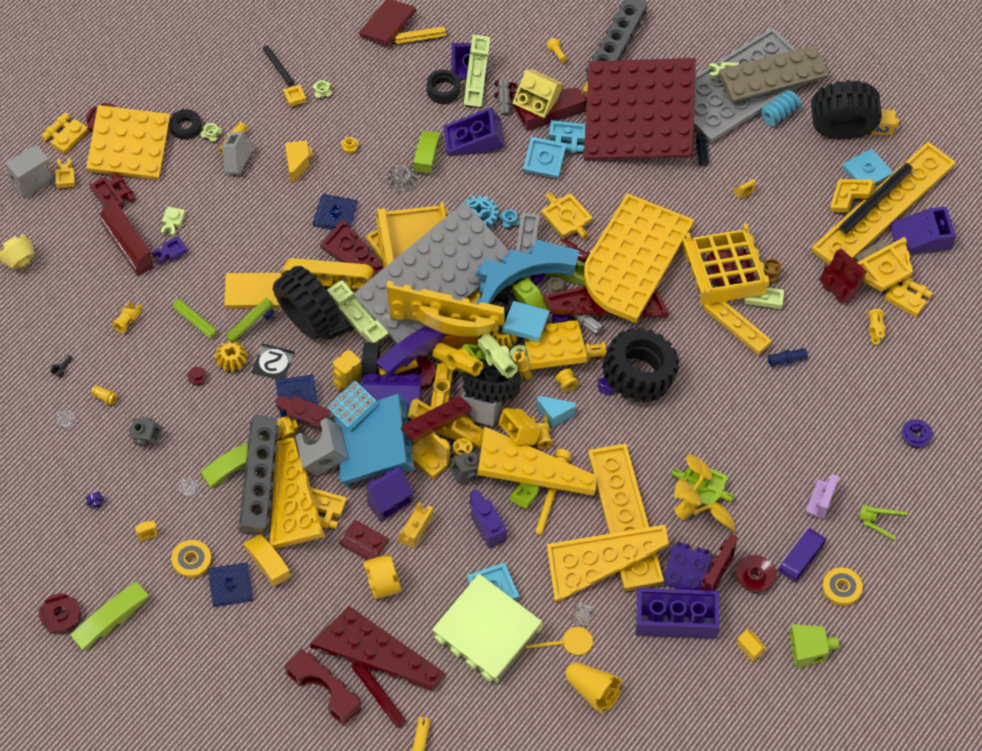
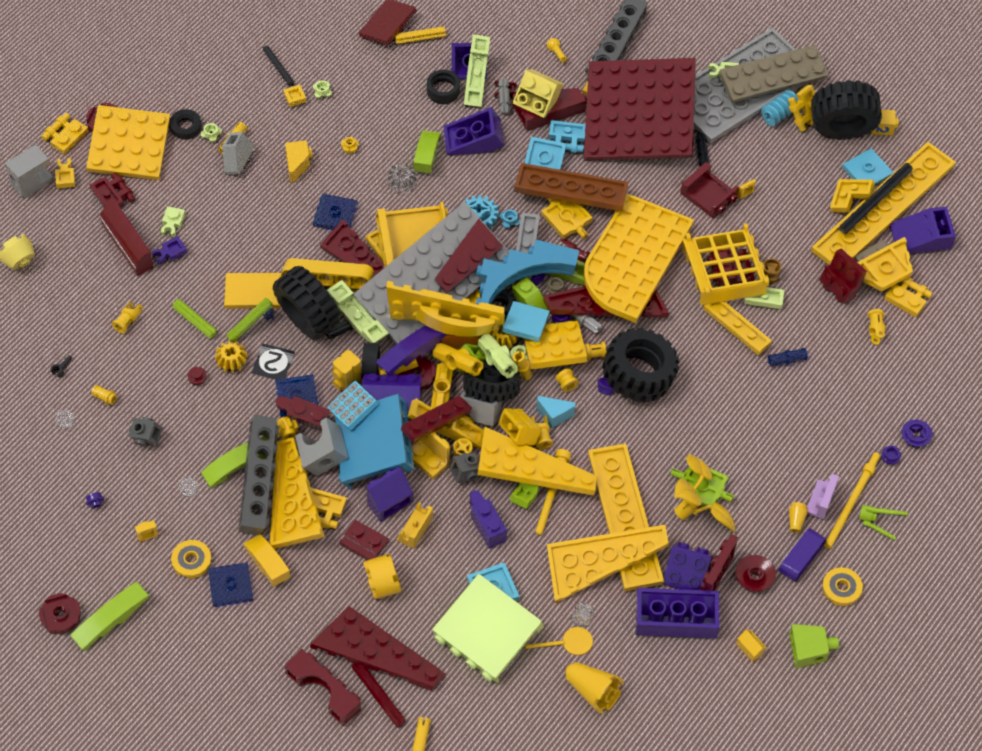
(471, 252): none -> dark red wing
(571, 187): none -> dark orange plate
(708, 191): none -> dark red panel
(797, 515): none -> yellow cone
(804, 103): none -> yellow plate
(868, 471): none -> yellow bar
(891, 455): none -> dark purple plate

